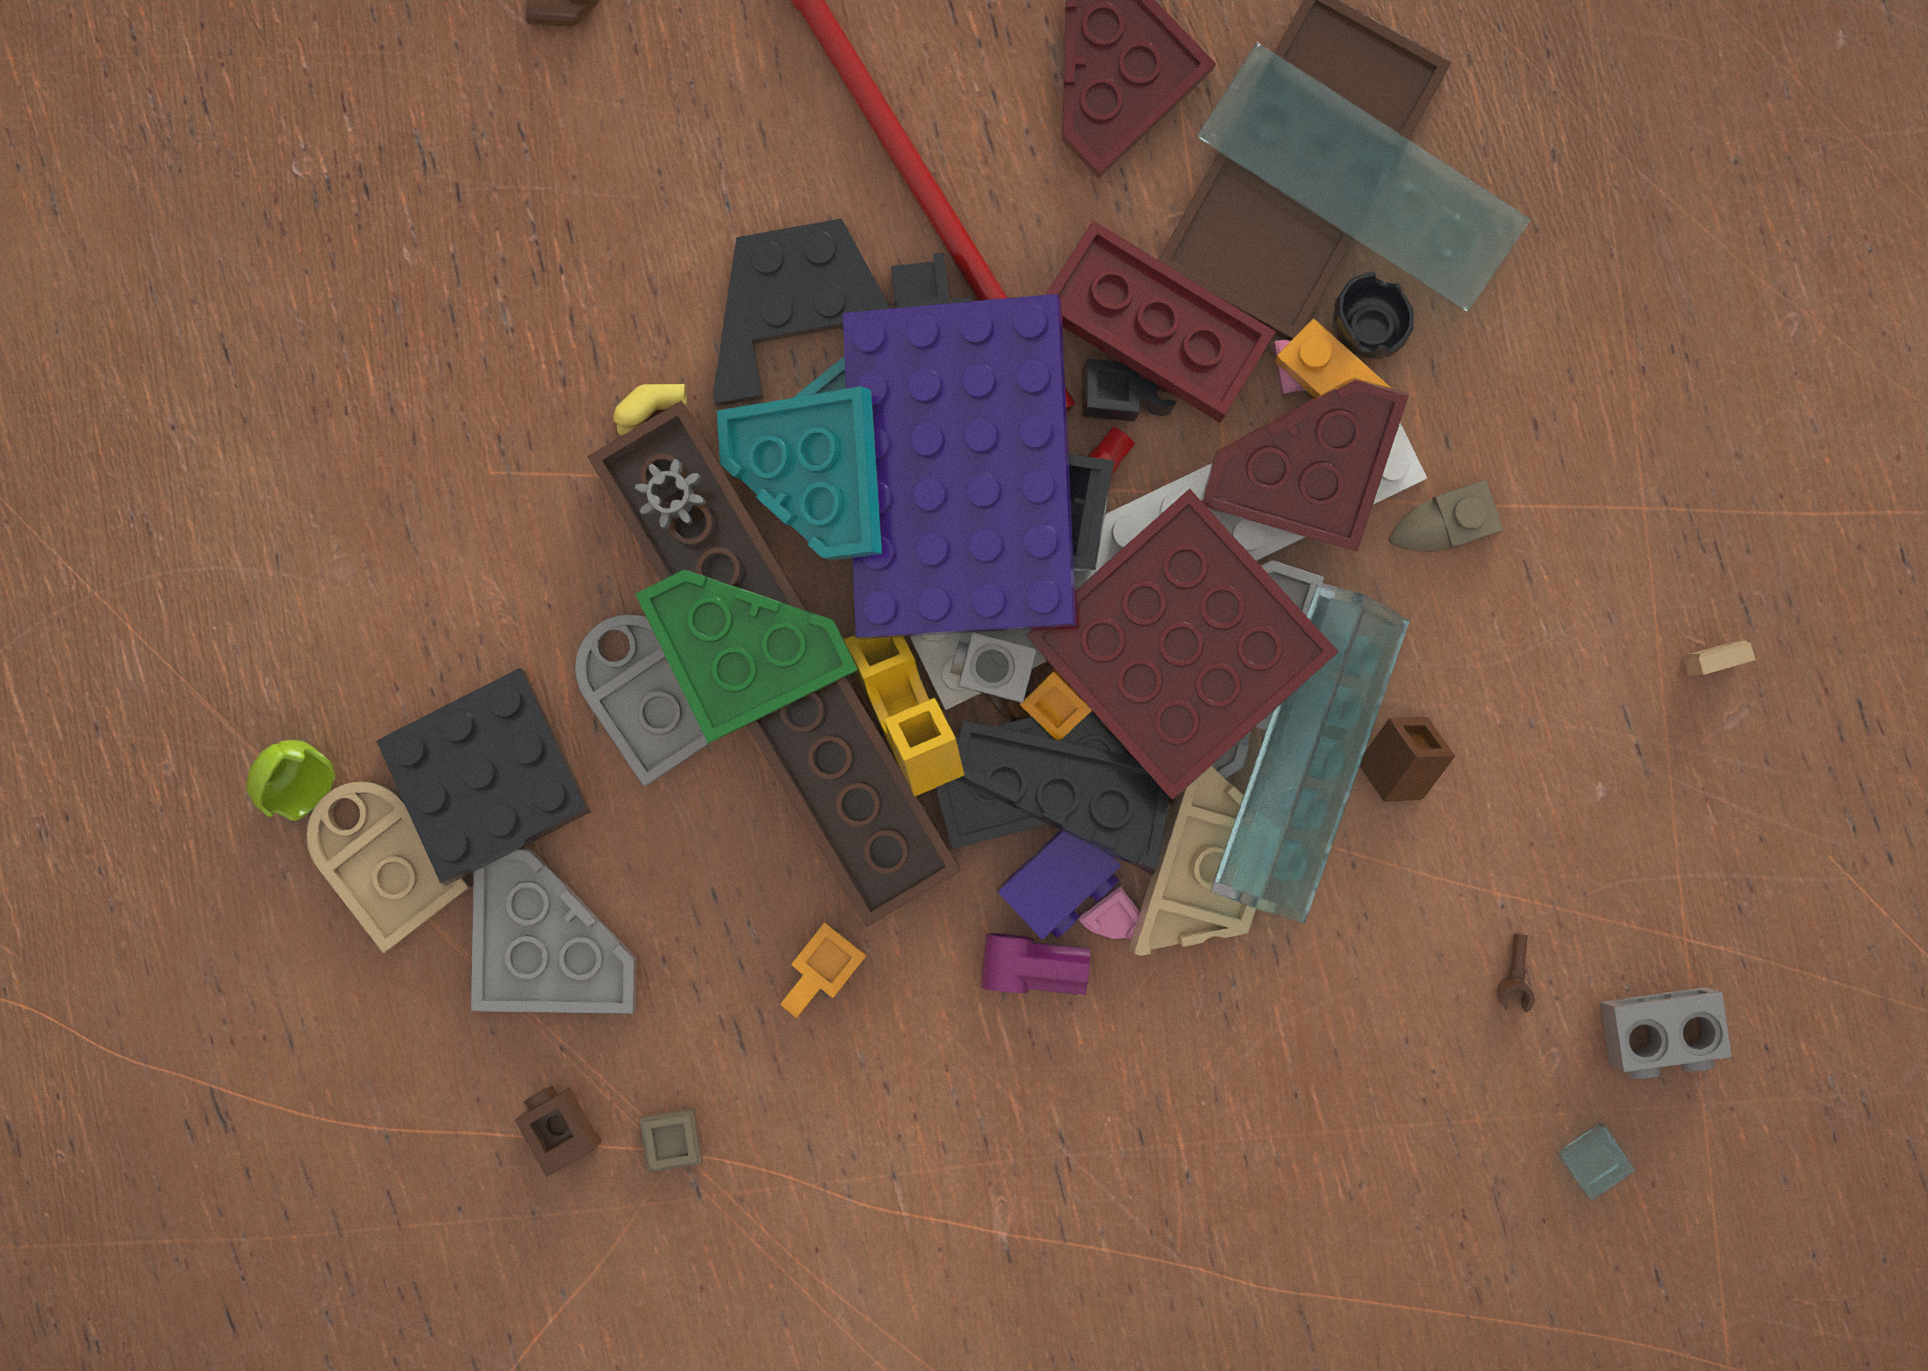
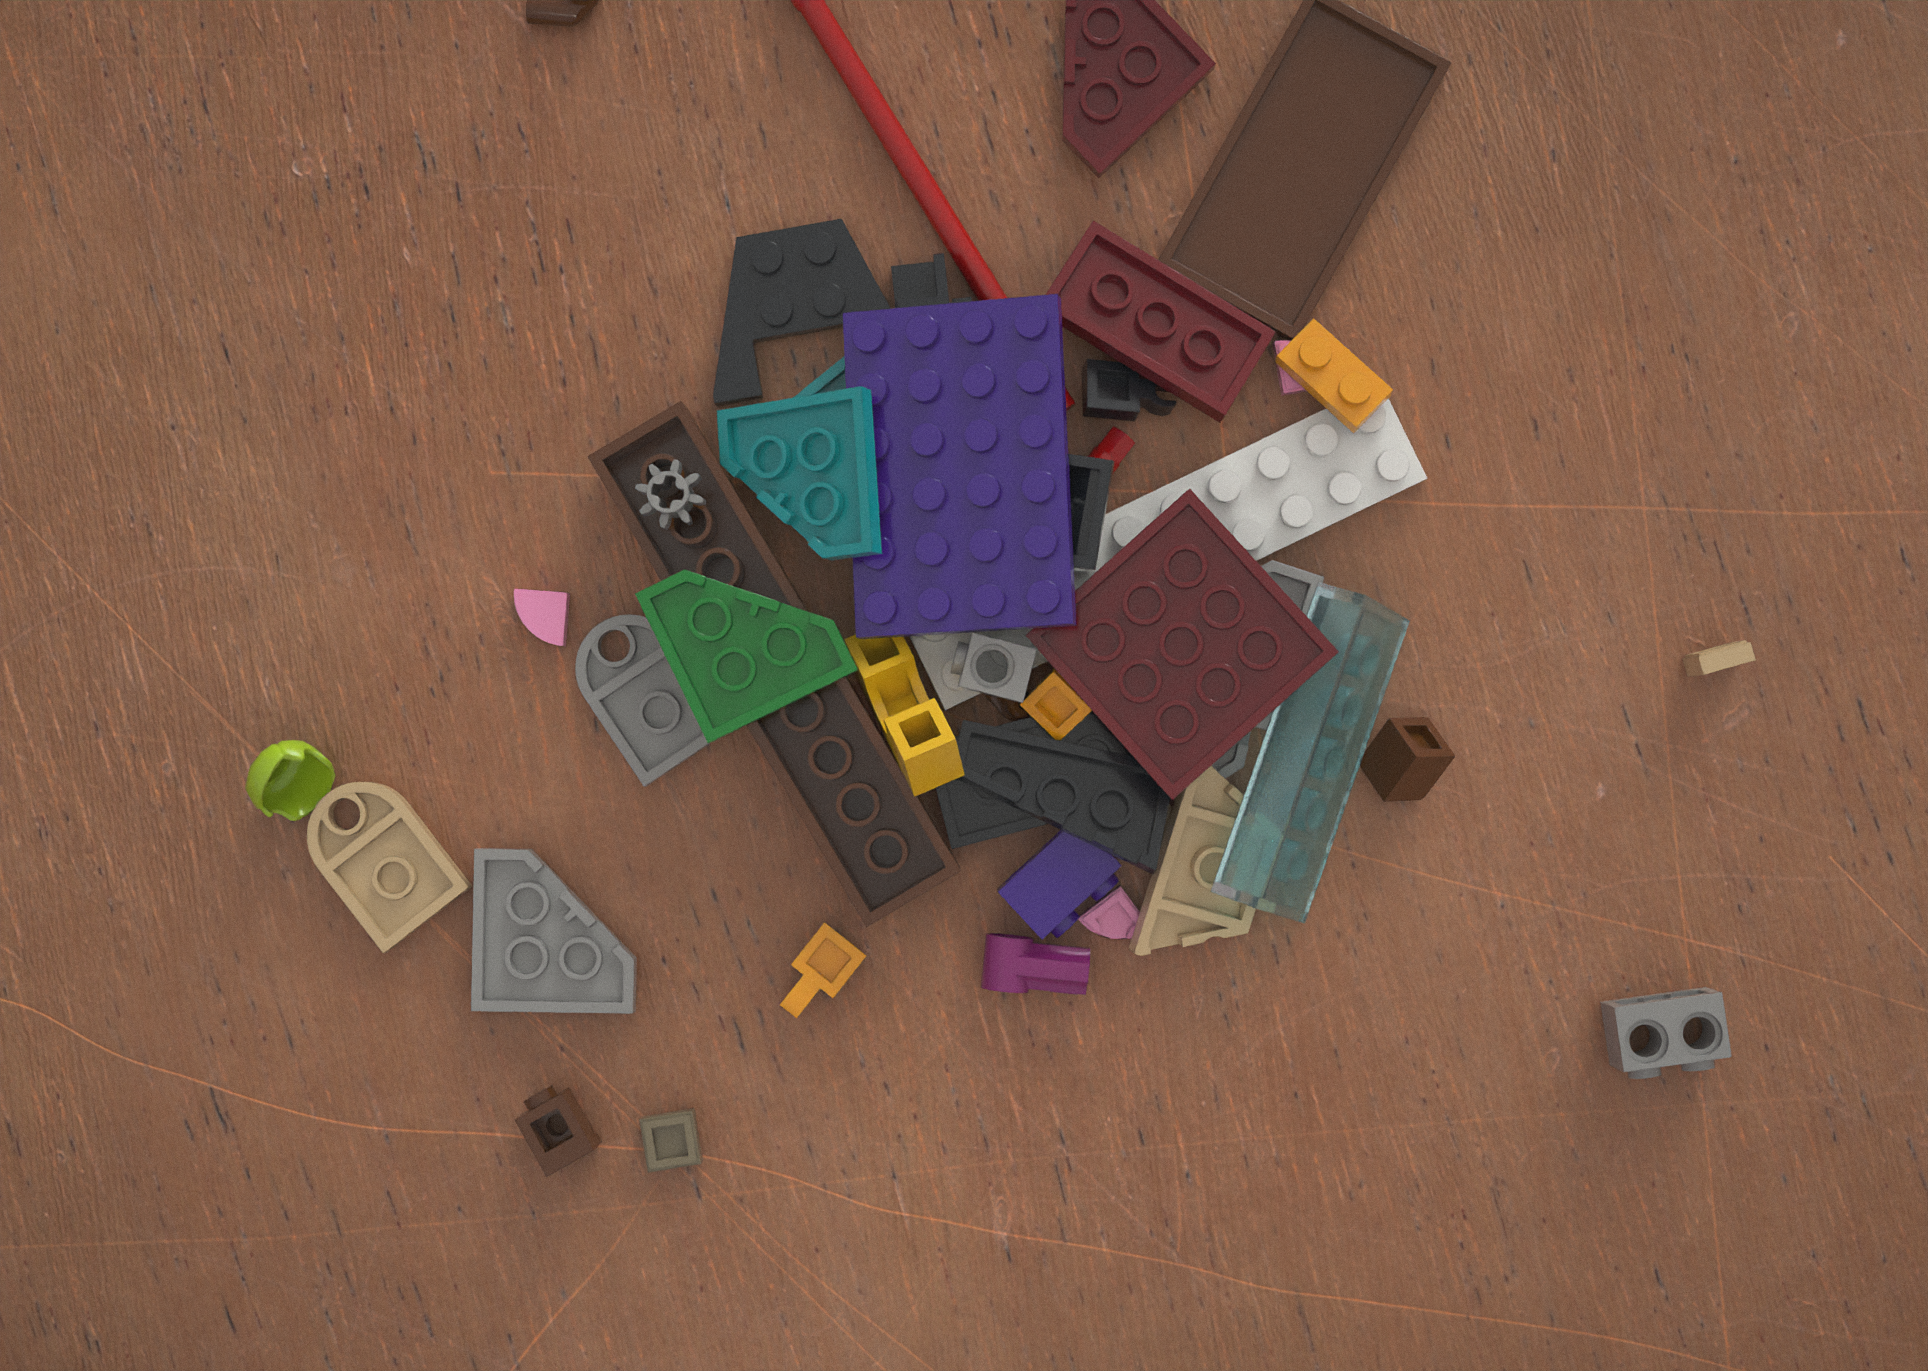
(483, 776): black plate -> none
(544, 614): none -> bright pink tile
(644, 402): light yellow arm -> none
(1313, 465): dark red plate -> none
(1363, 177): clear light blue arch -> none
(1372, 317): black hair -> none
(1449, 520): dark tan plate -> none
(1517, 976): reddish brown hand -> none
(1596, 1161): clear light blue tile -> none

